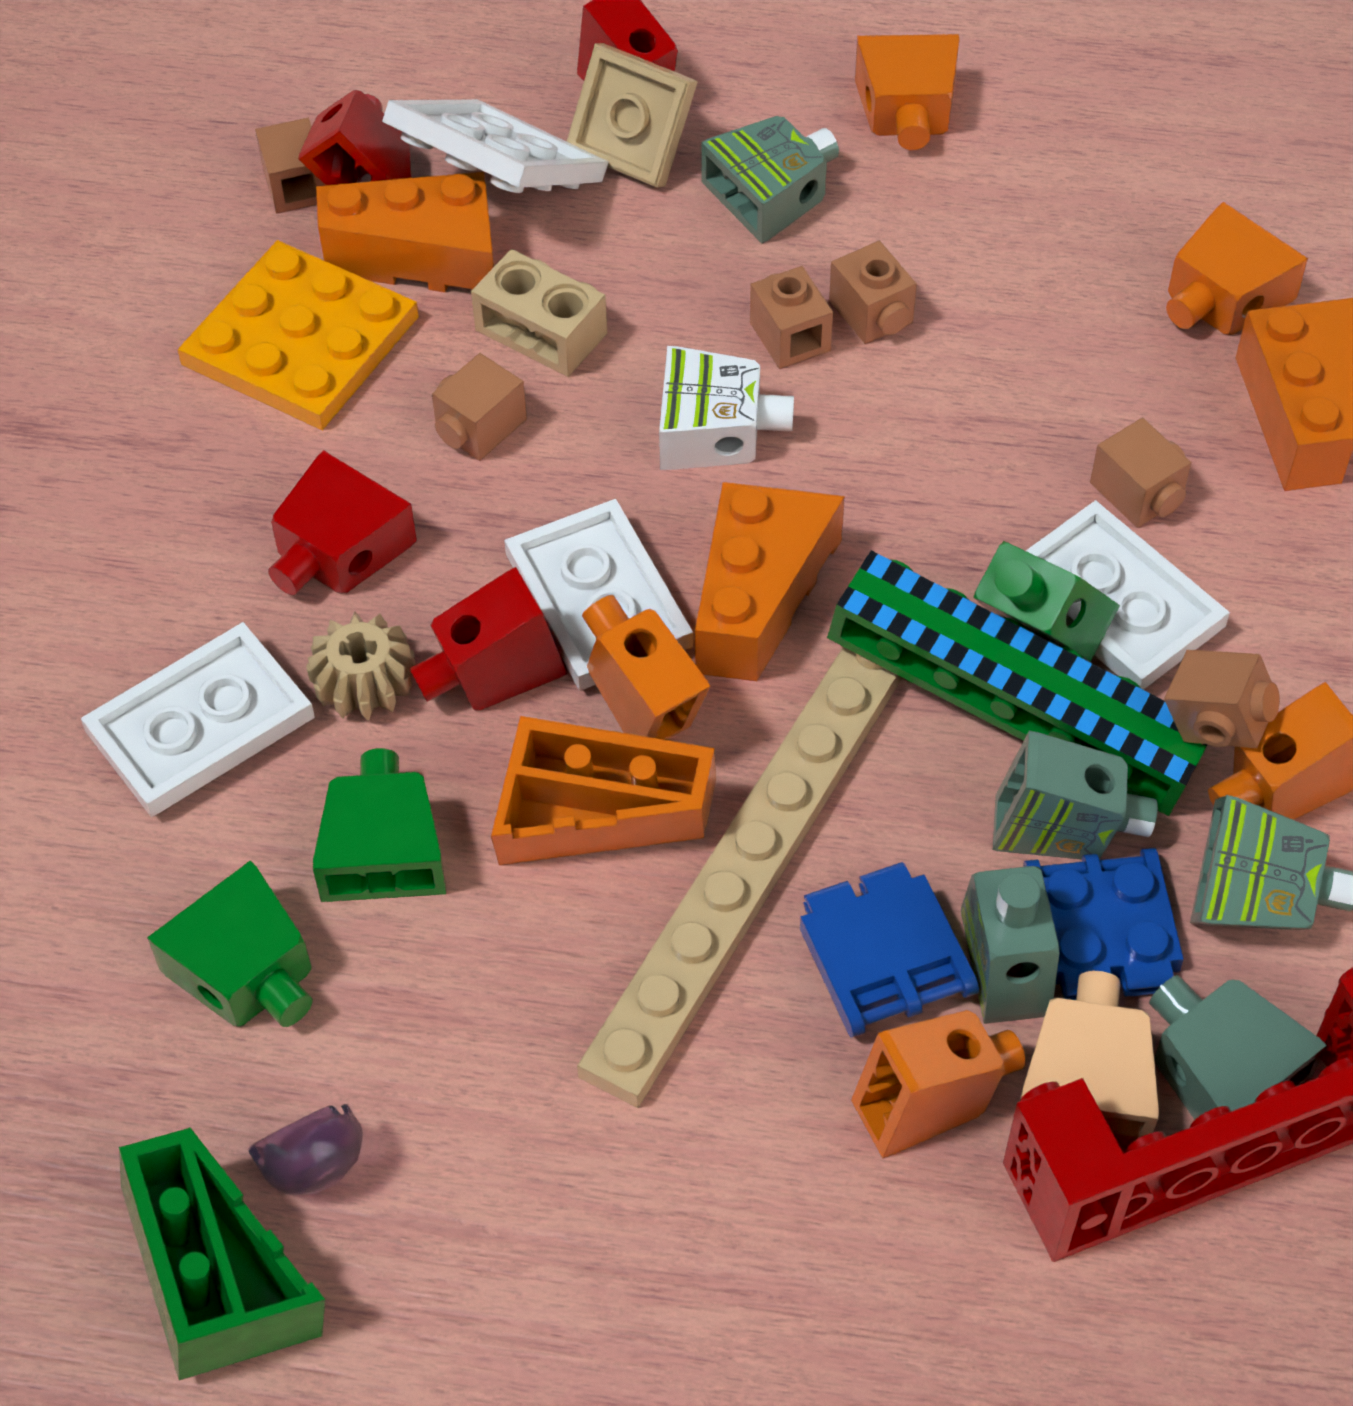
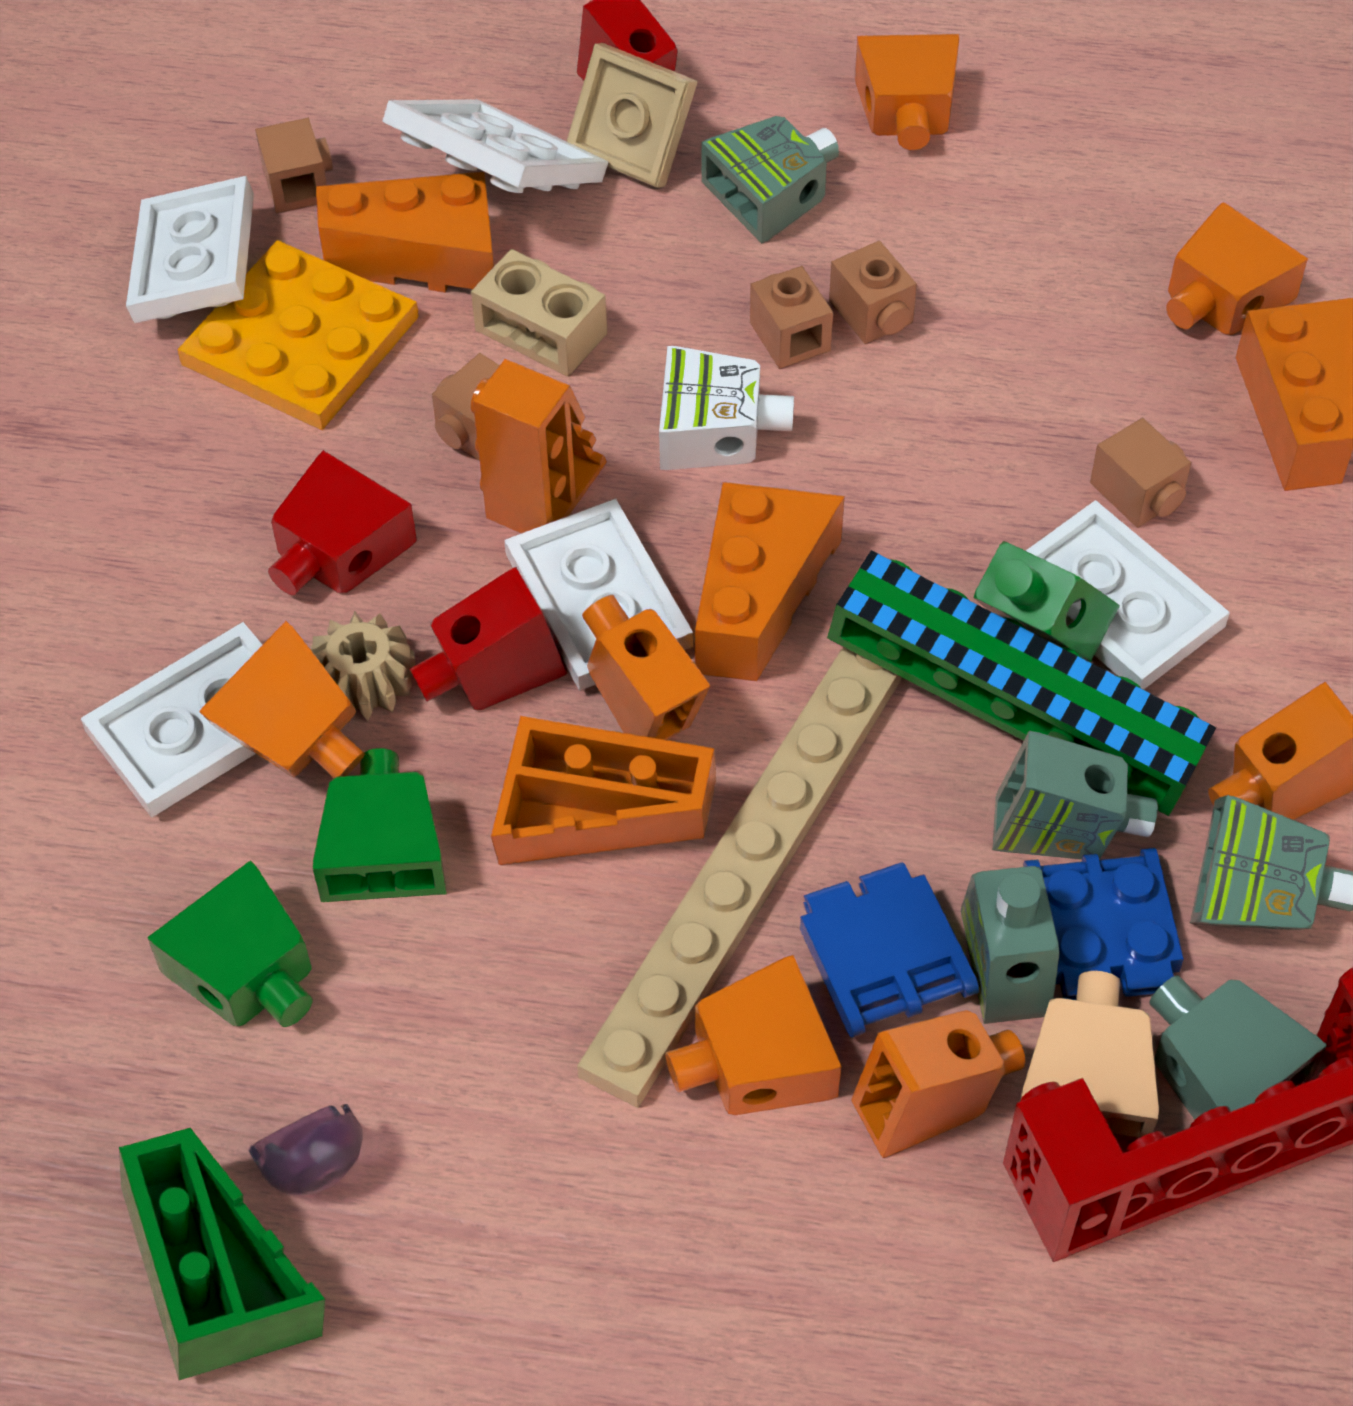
(191, 250): none -> white plate
(287, 708): none -> orange torso
(354, 144): red torso -> none
(531, 447): none -> orange wedge
(760, 1044): none -> orange torso
(1222, 698): nougat brick -> none

